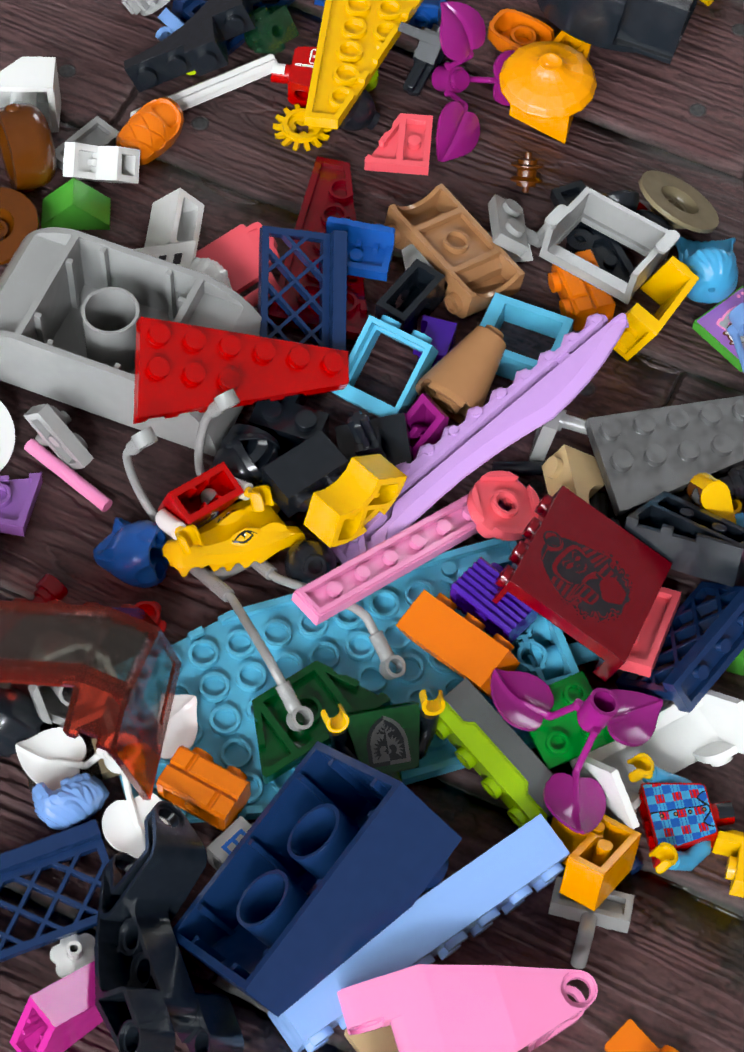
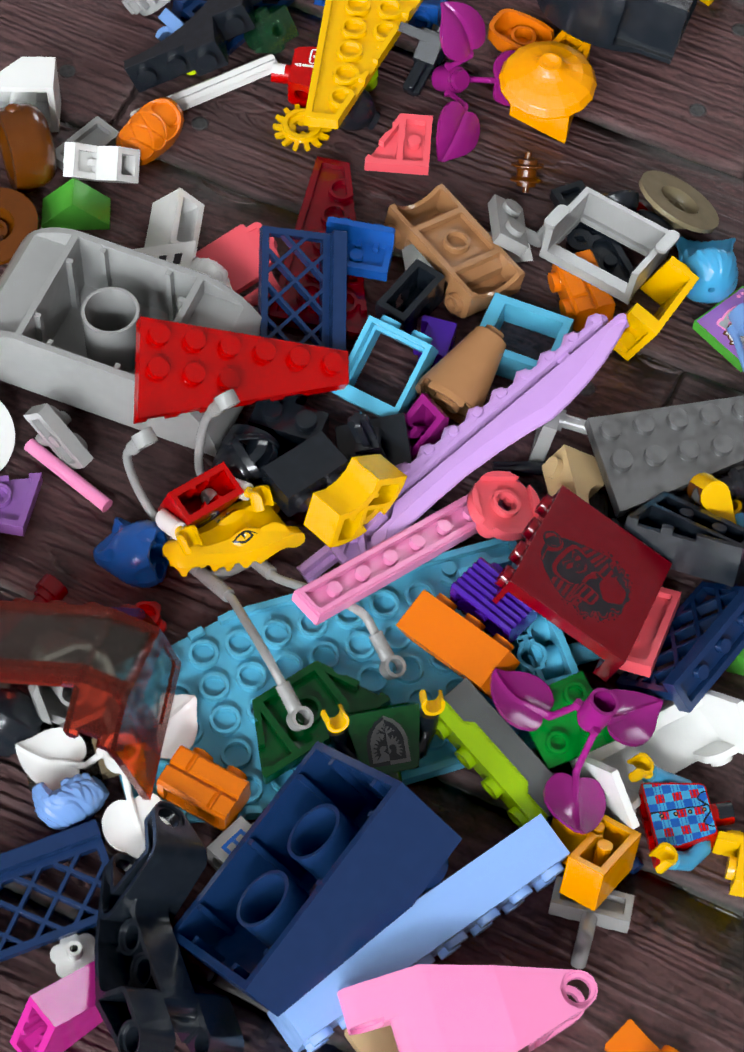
(309, 560): black brick -> none

